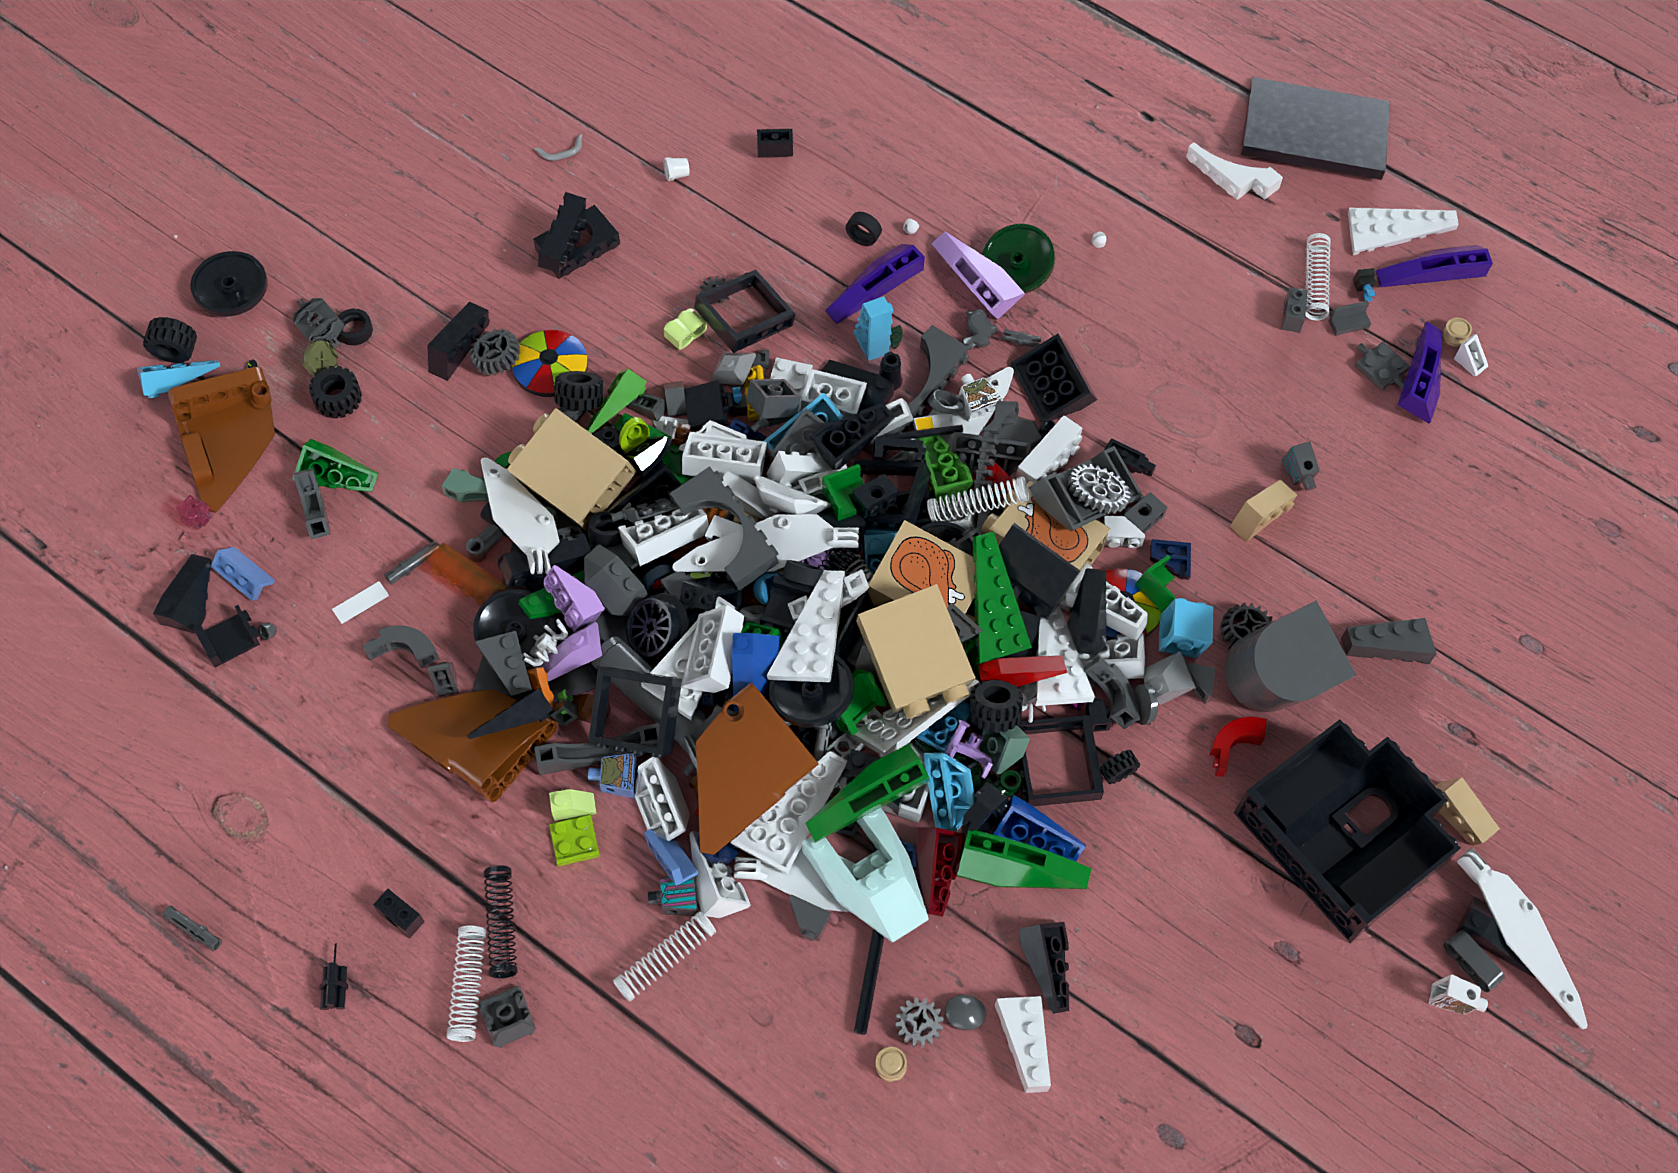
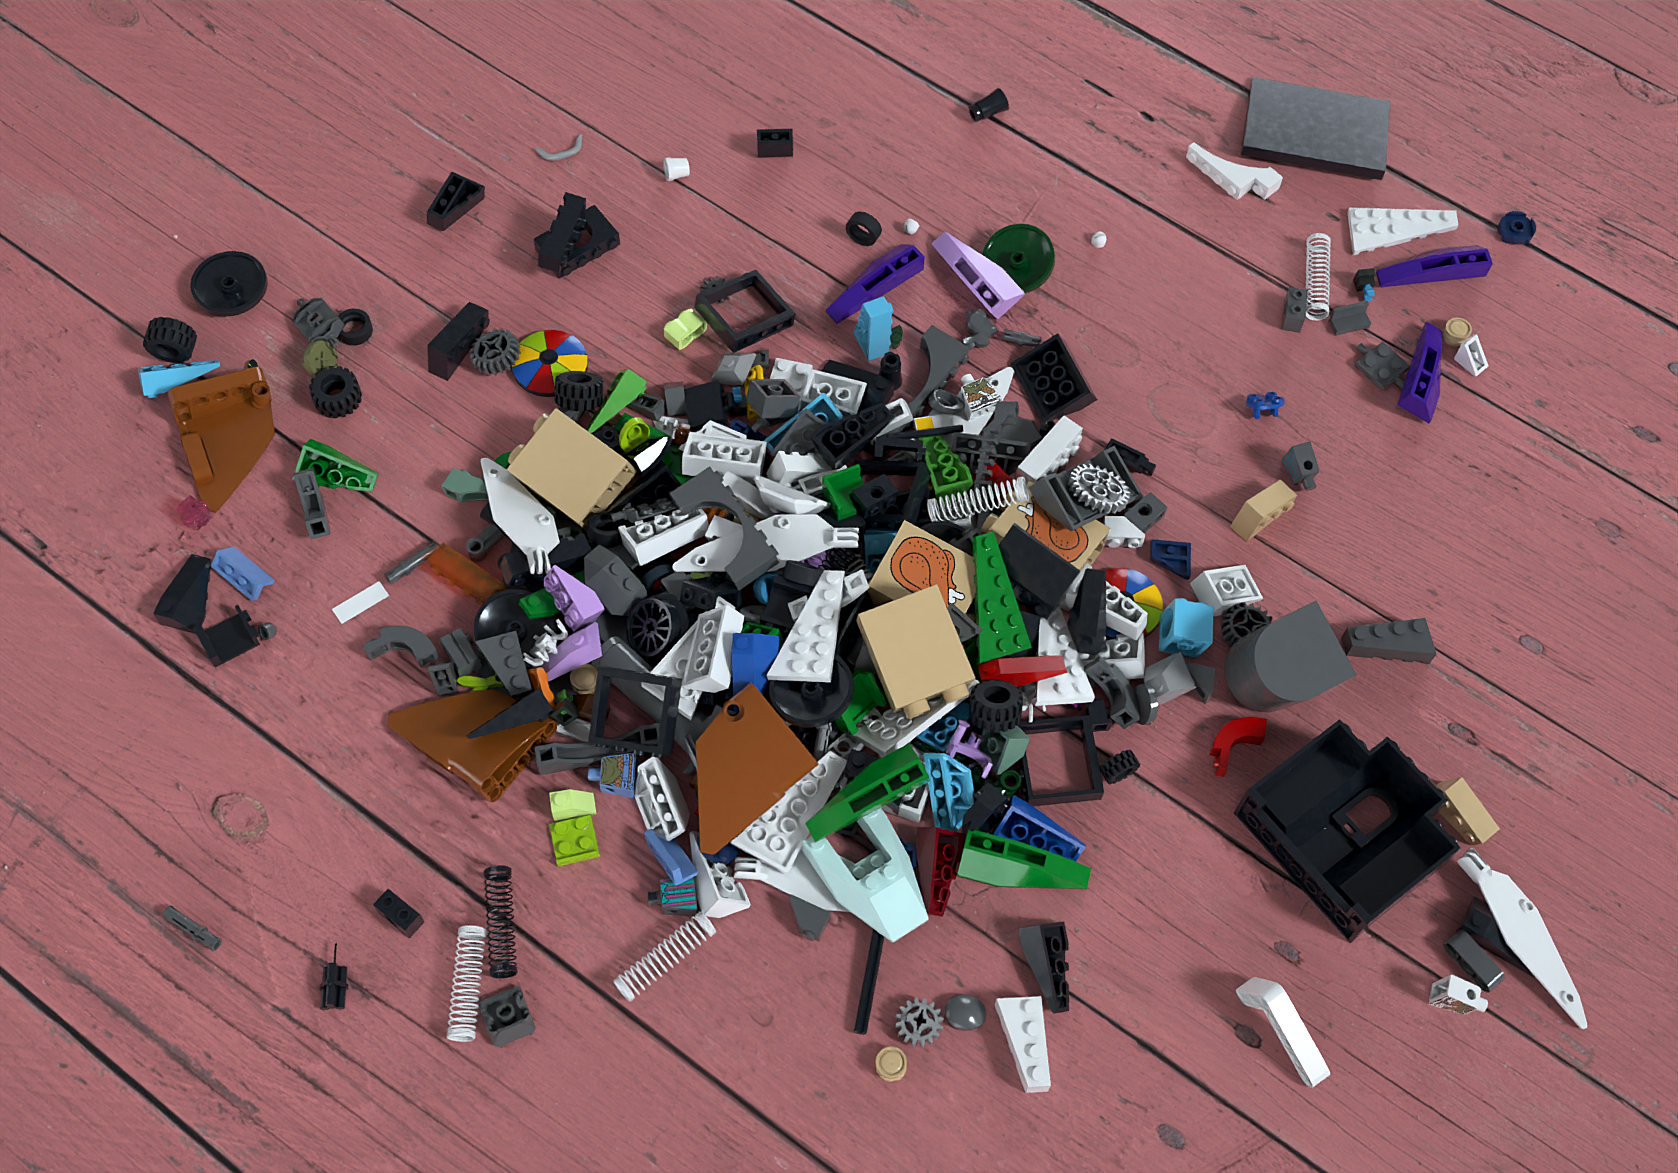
(454, 200): none -> black wedge
(460, 652): none -> dark grey brick
(479, 683): none -> lime piece
(576, 730): none -> white tile
(584, 679): none -> tan wheel
(989, 105): none -> black plant
(1154, 583): green panel -> none
(1226, 588): none -> white slope
(1267, 401): none -> blue plate
(1288, 1026): none -> white beam
(1512, 235): none -> dark blue plate

